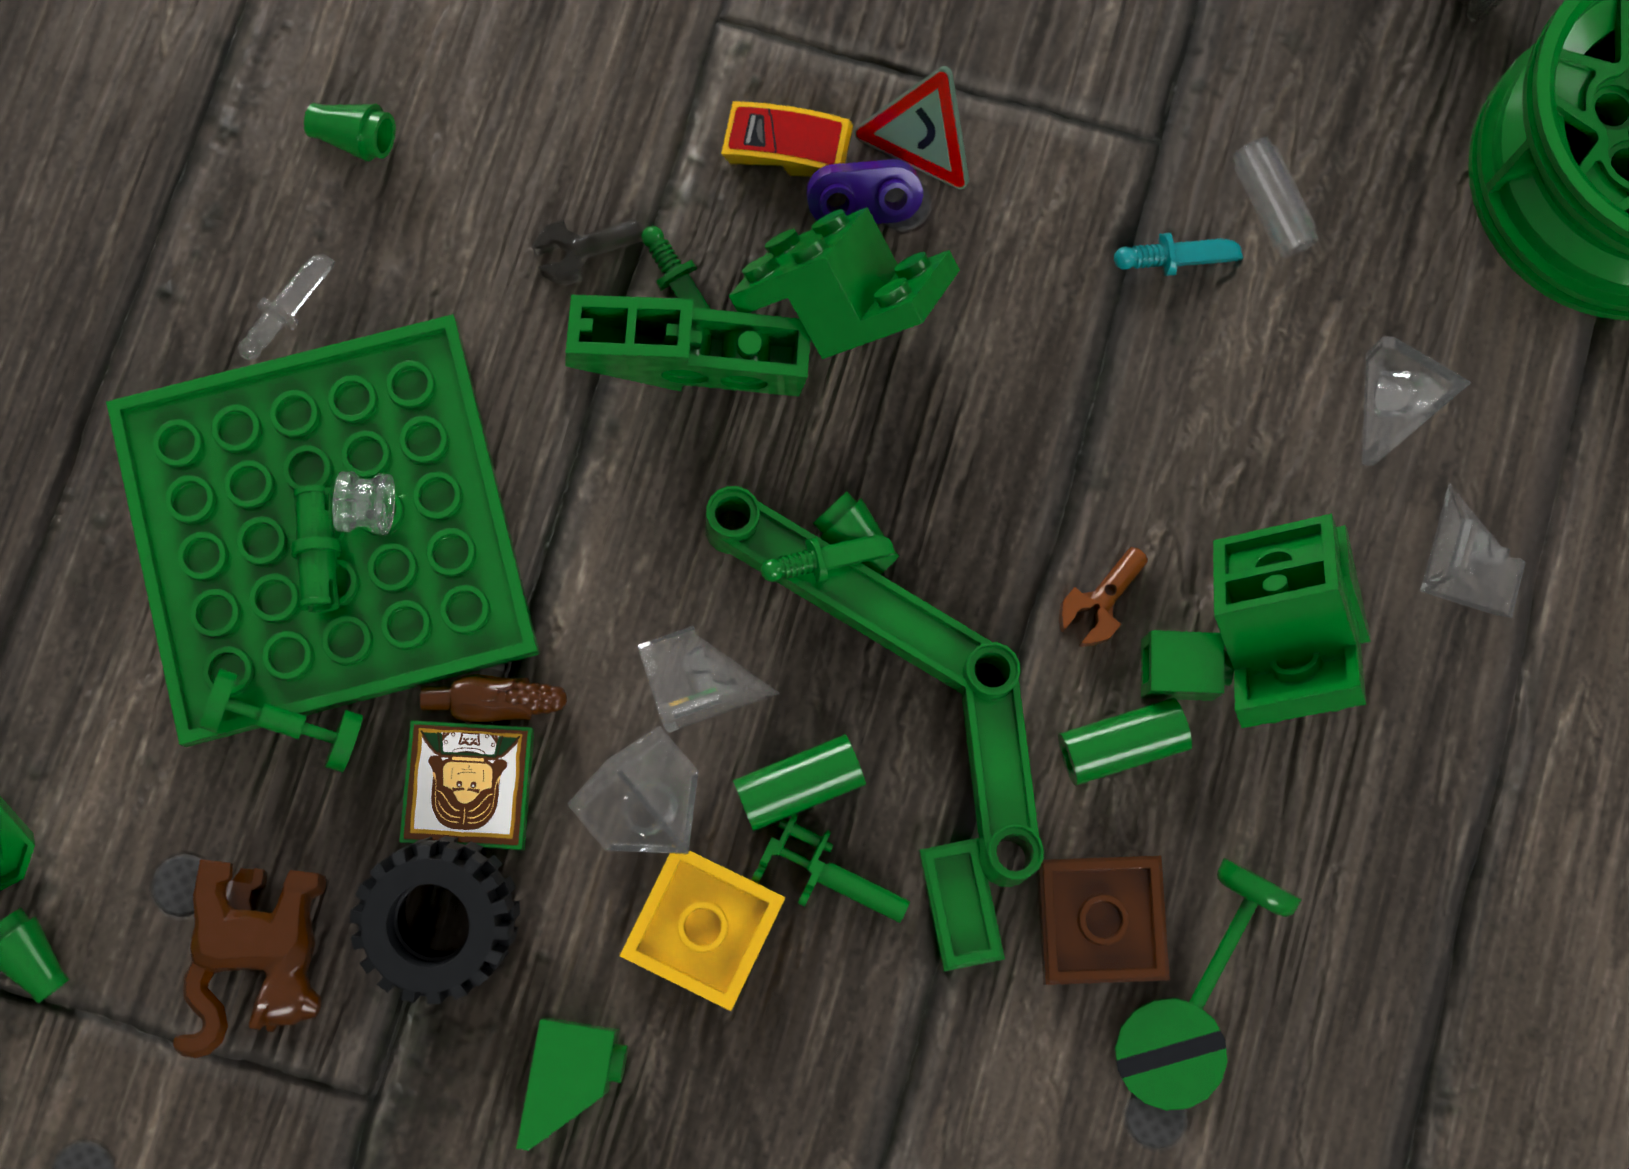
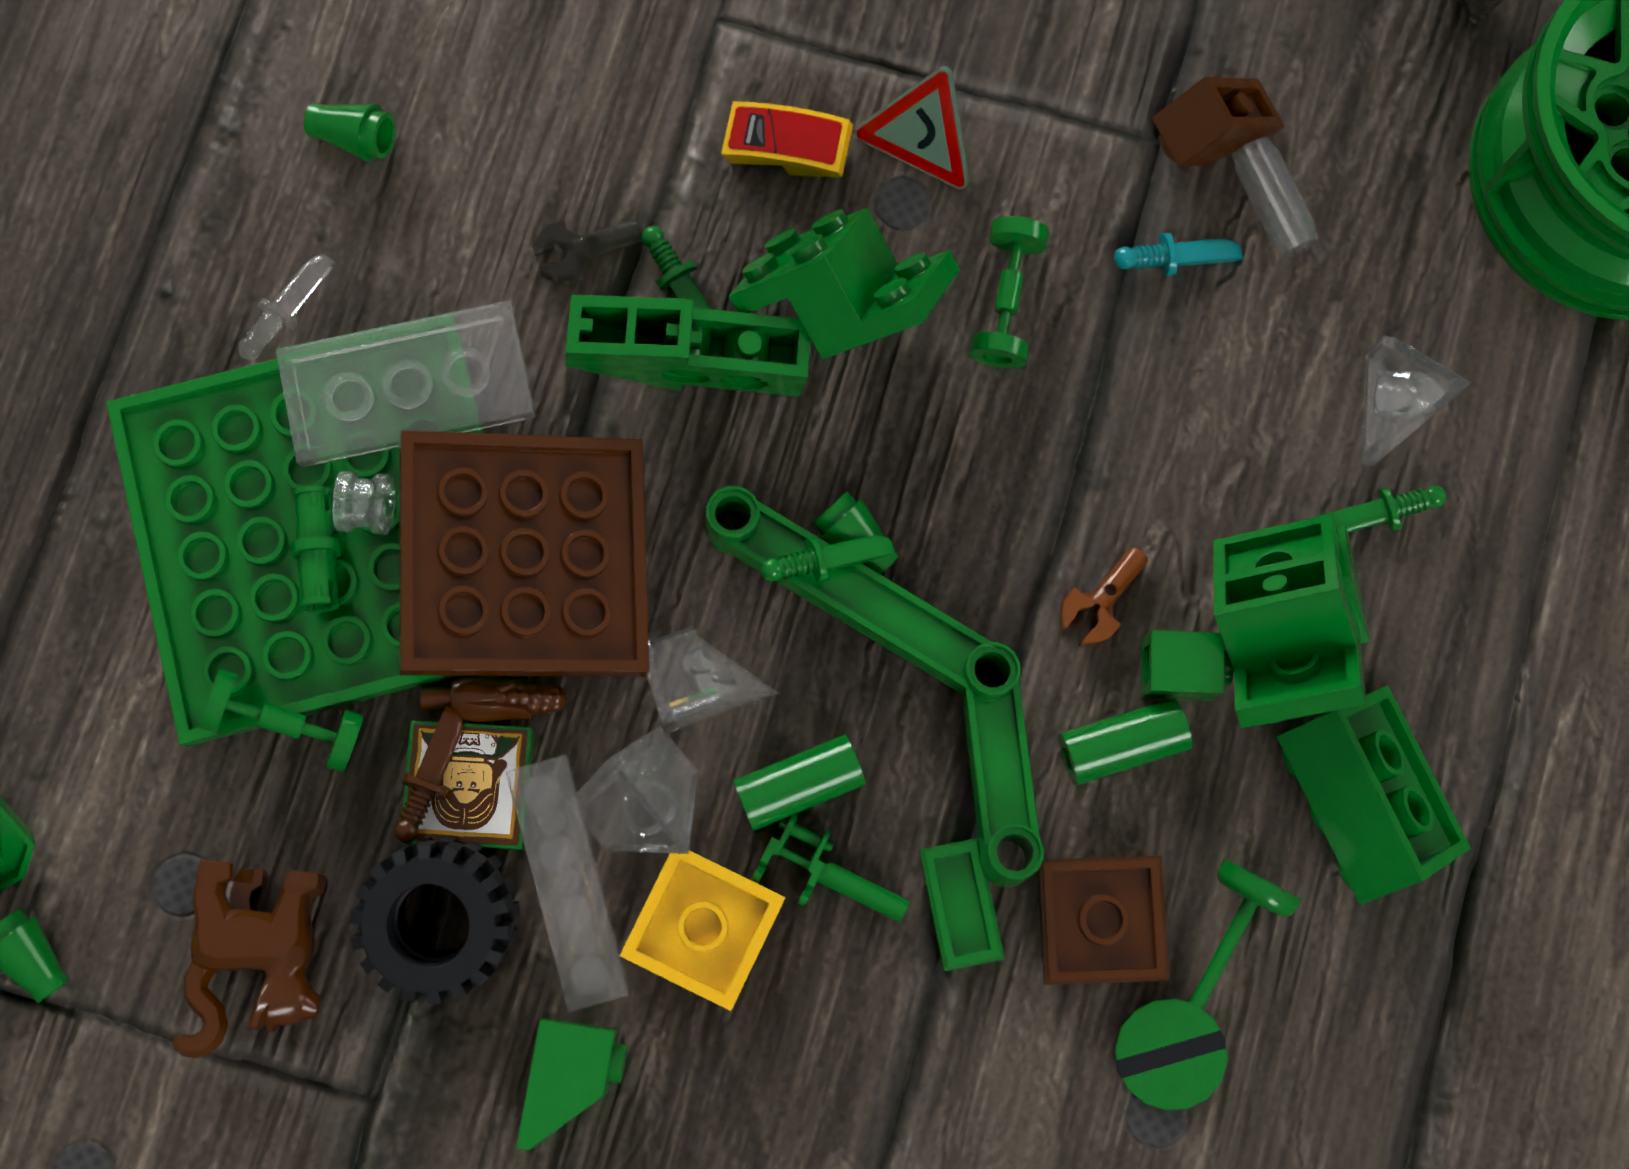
(414, 375): none -> clear tile
(429, 775): none -> reddish brown piece
(521, 555): none -> reddish brown plate
(567, 883): none -> clear plate
(865, 187): dark purple plate -> none
(1018, 237): none -> green wheel
(1215, 120): none -> reddish brown slope
(1373, 796): none -> green slope
(1389, 508): none -> green piece
(1470, 563): clear slope -> none

